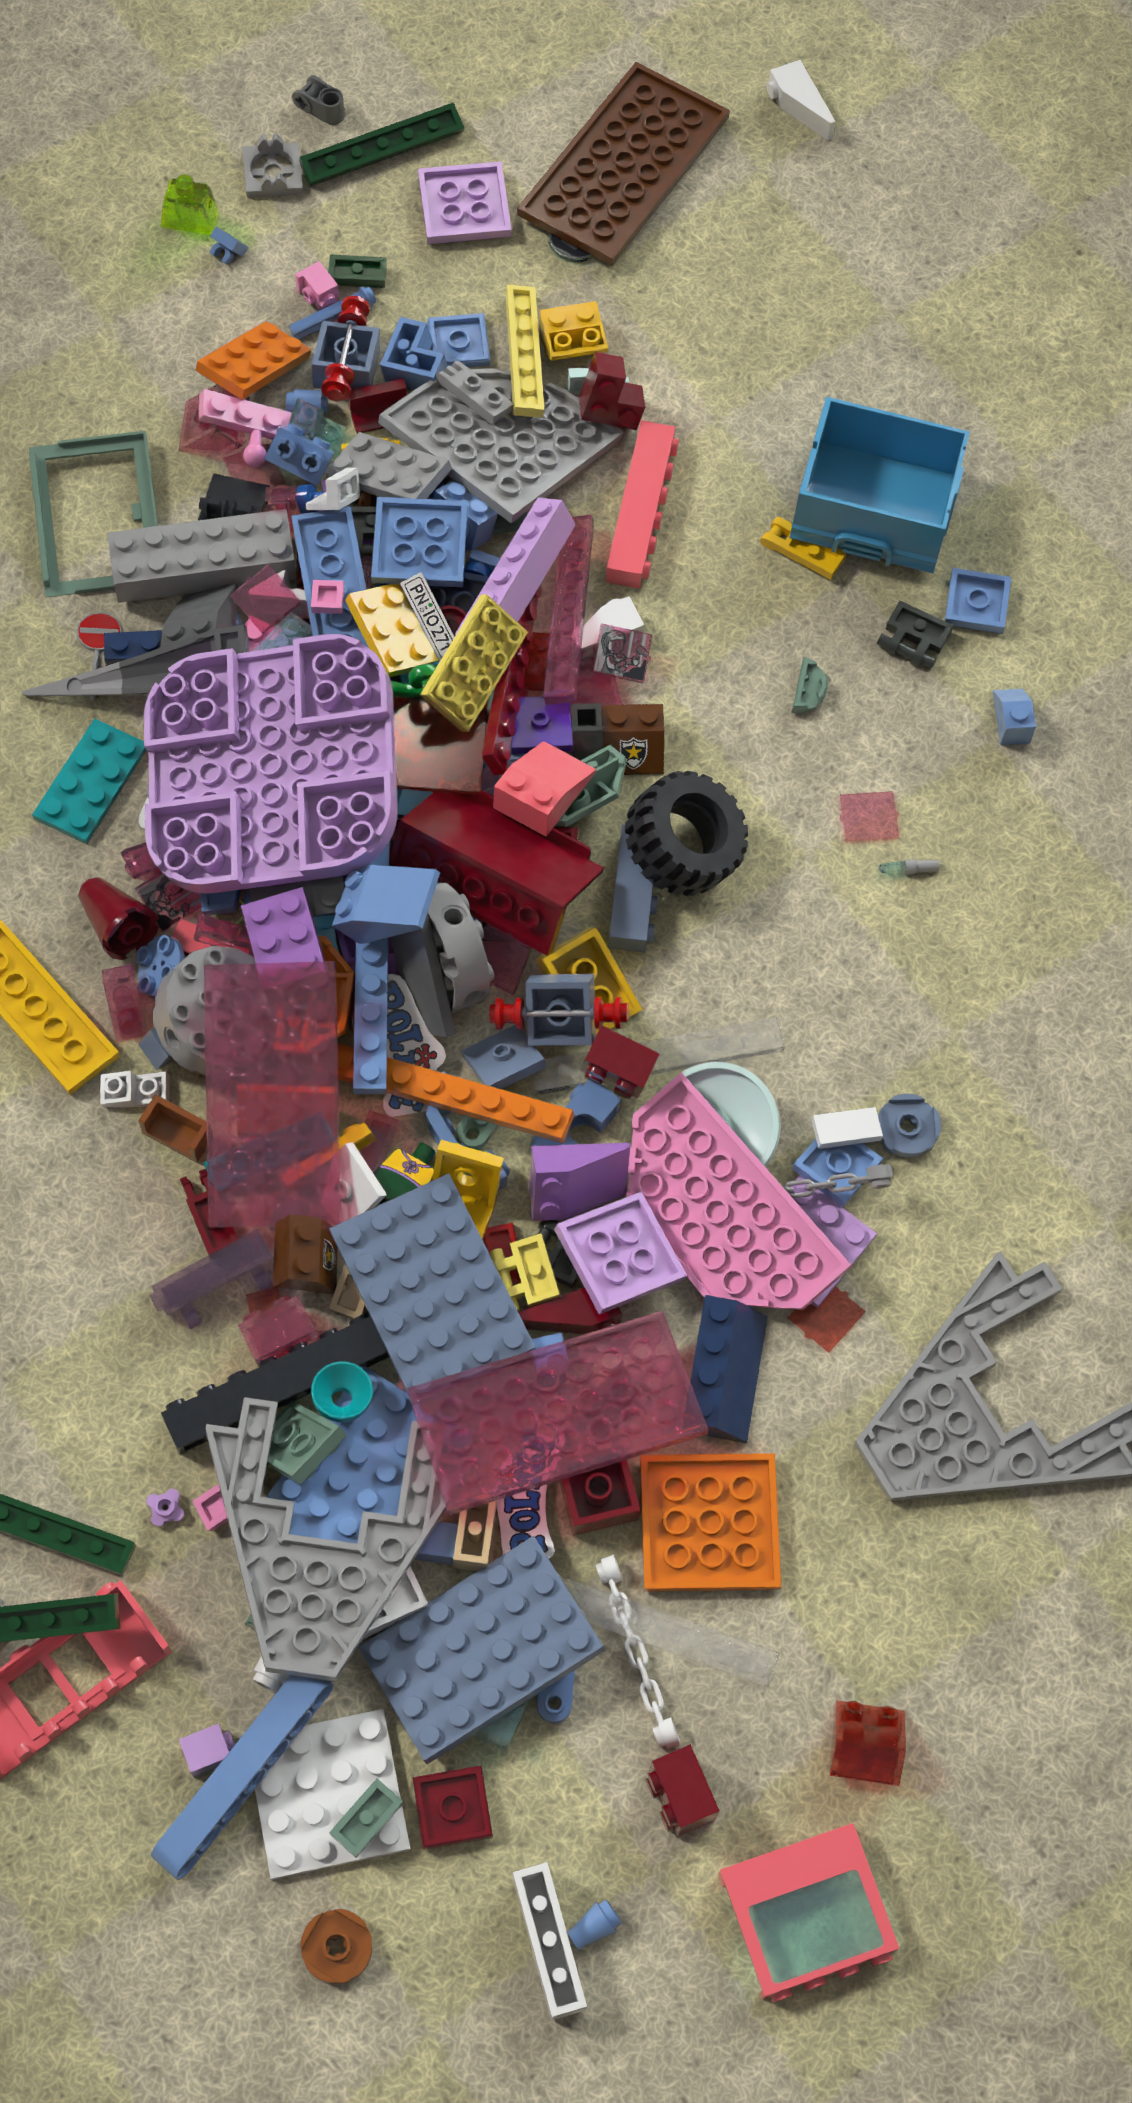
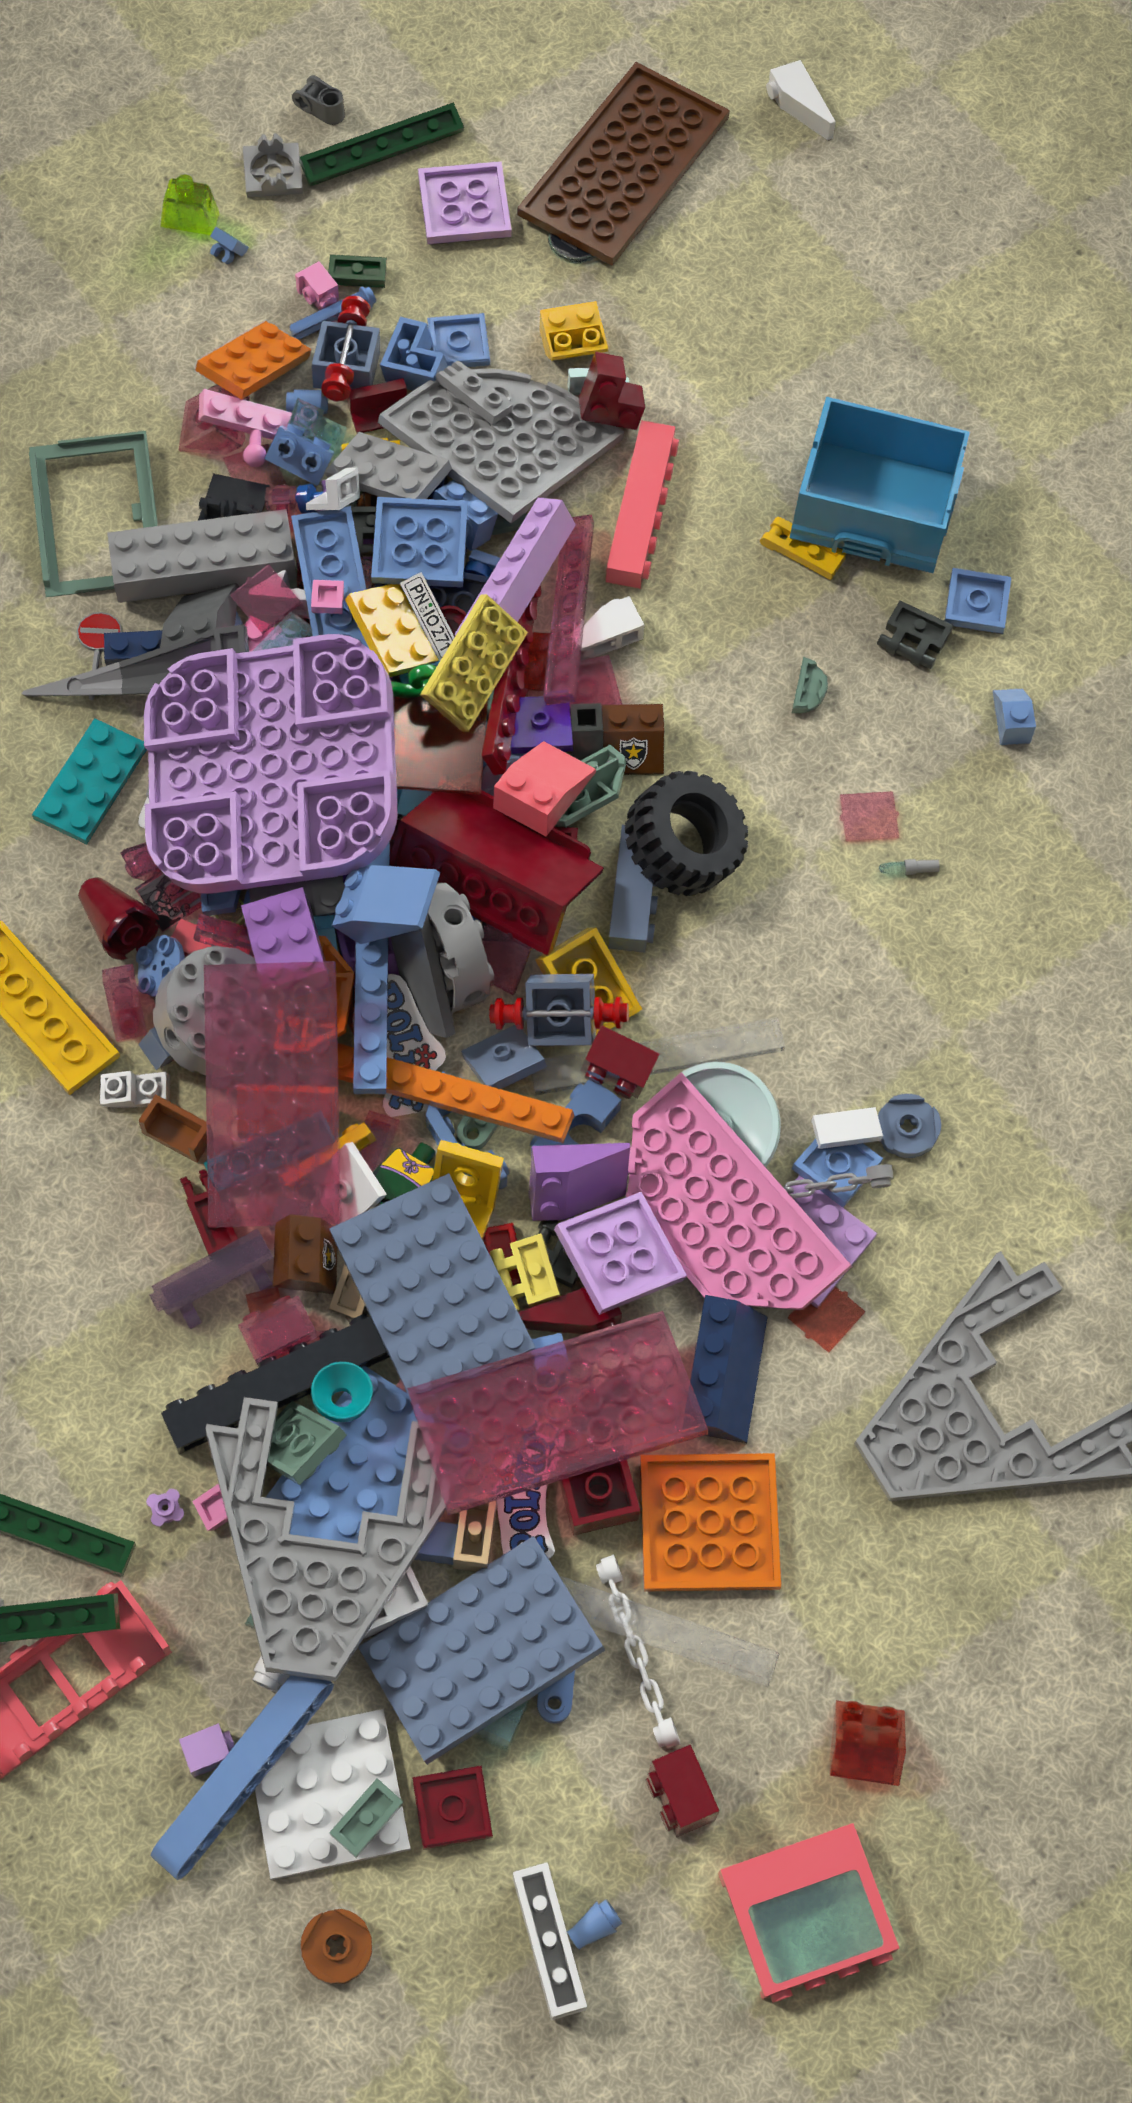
(524, 351): light yellow plate -> none
(622, 653): piece -> none

